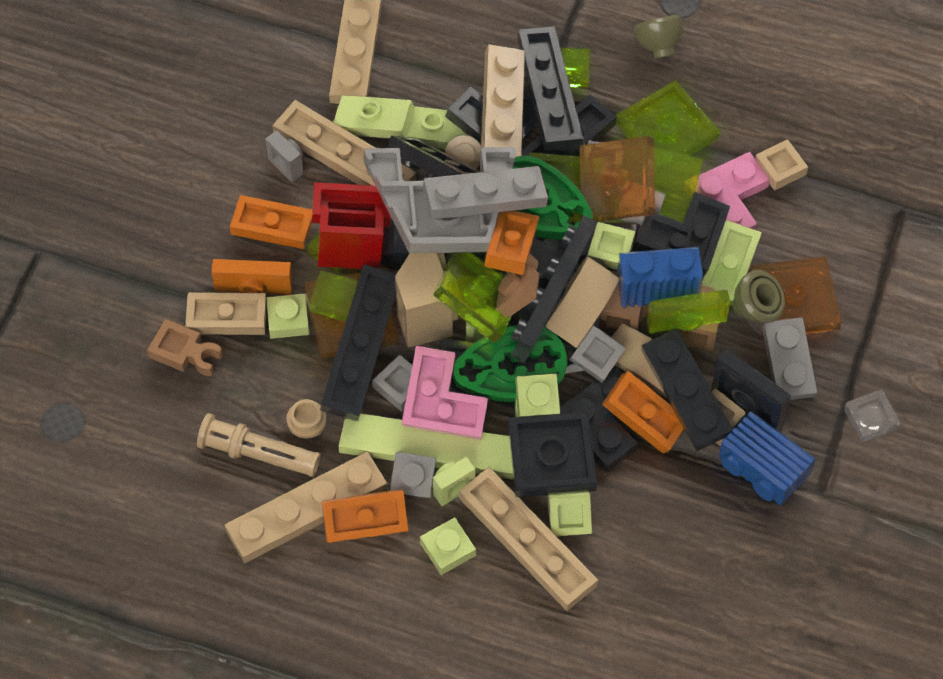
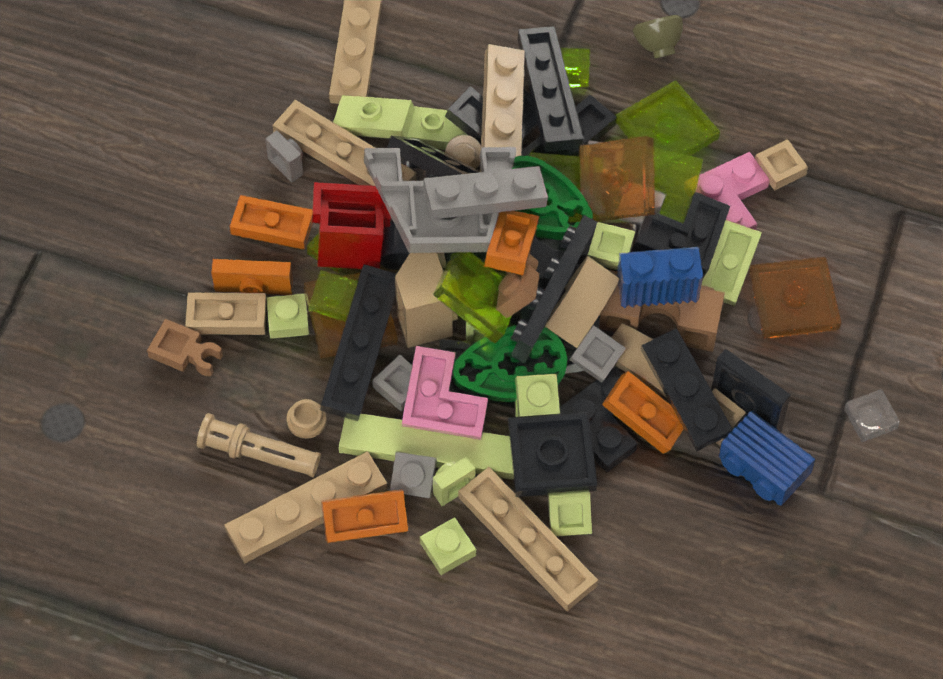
(688, 311): clear neon green plate -> none
(759, 298): olive brick -> none
(790, 357): light grey plate -> none

